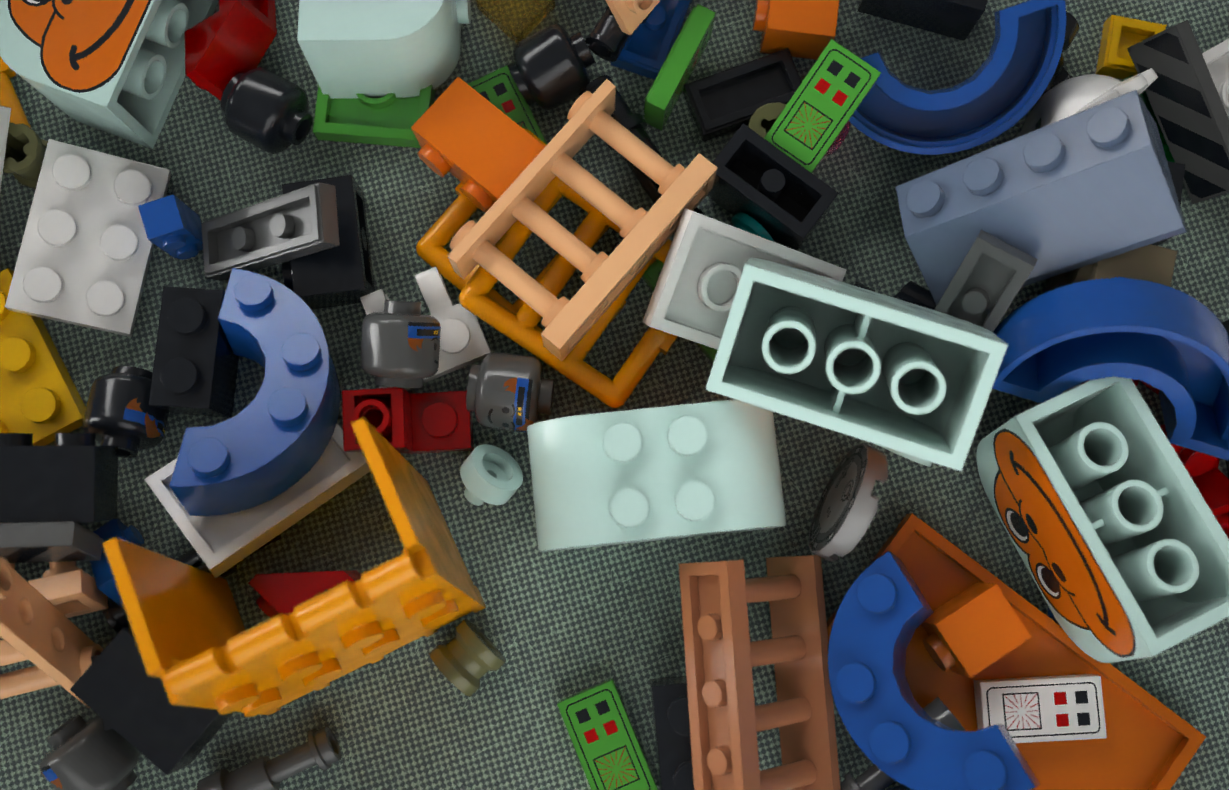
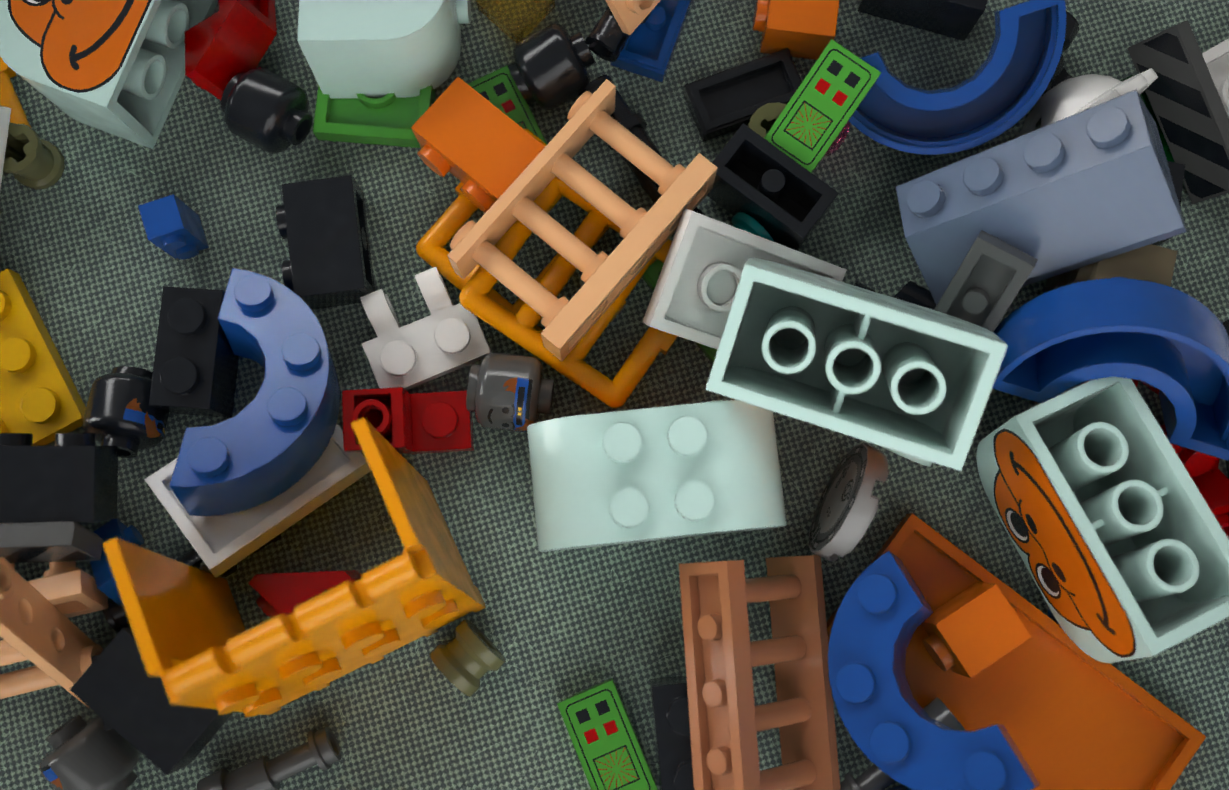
(86, 239): white plate -> none
(271, 231): dark grey tile -> none
(400, 345): dark grey head -> none
(490, 475): light aqua tile -> none
(678, 66): bright green tile -> none
(1043, 707): white tile -> none
(1116, 37): yellow tile -> none

